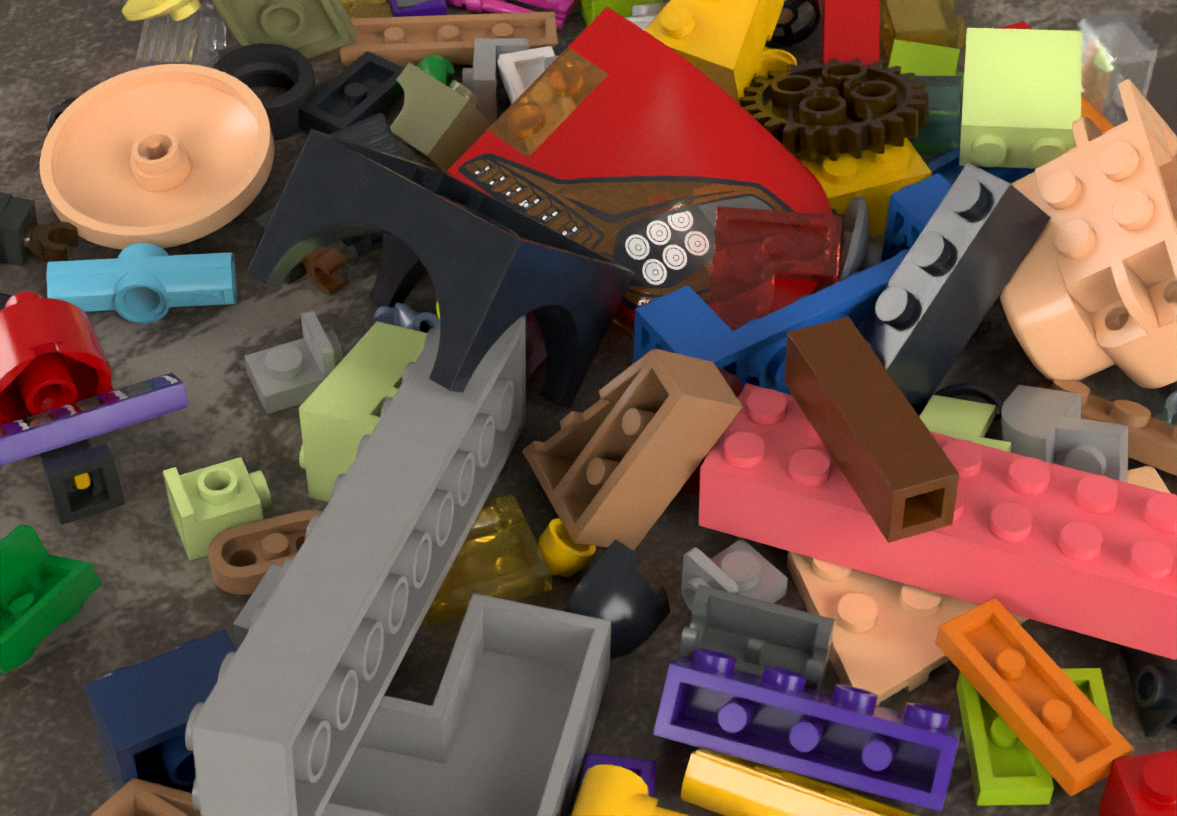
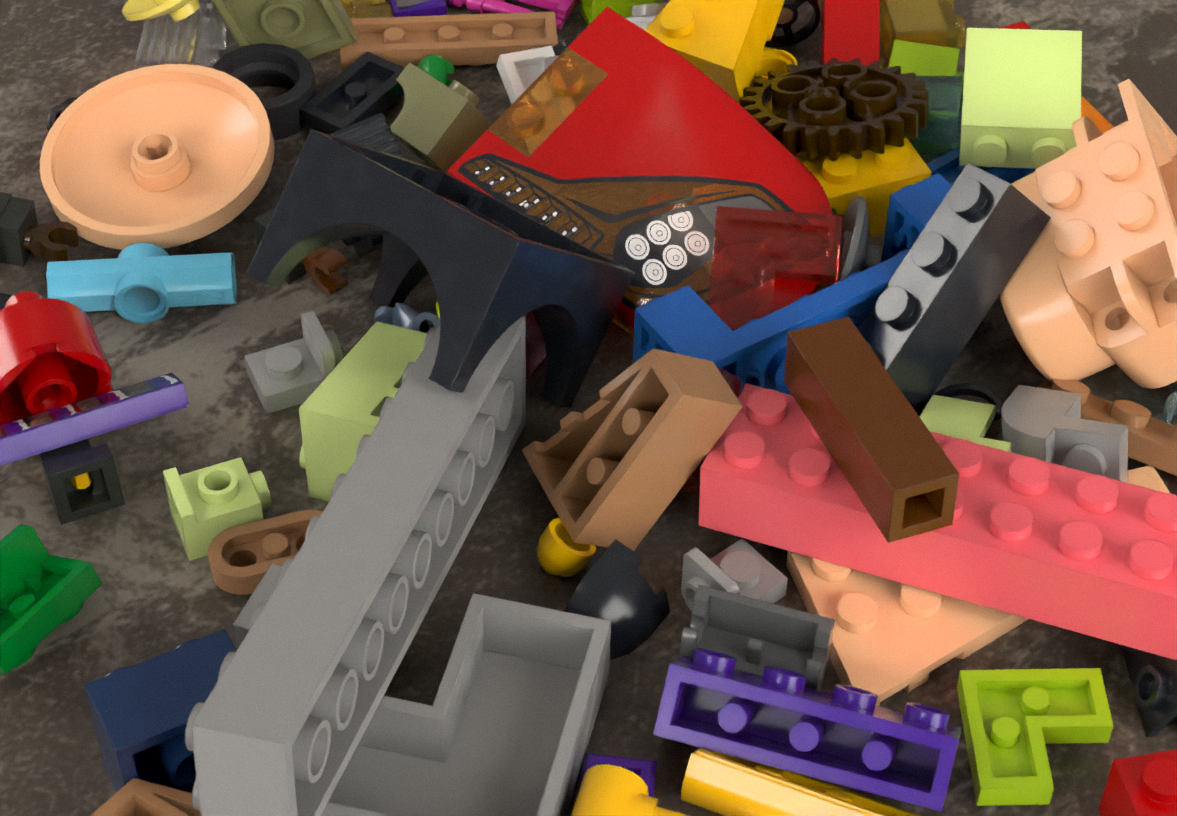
(484, 76): light grey bracket -> none
(494, 565): clear yellow plate -> none
(1033, 696): orange plate -> none
(1111, 53): clear brick -> none

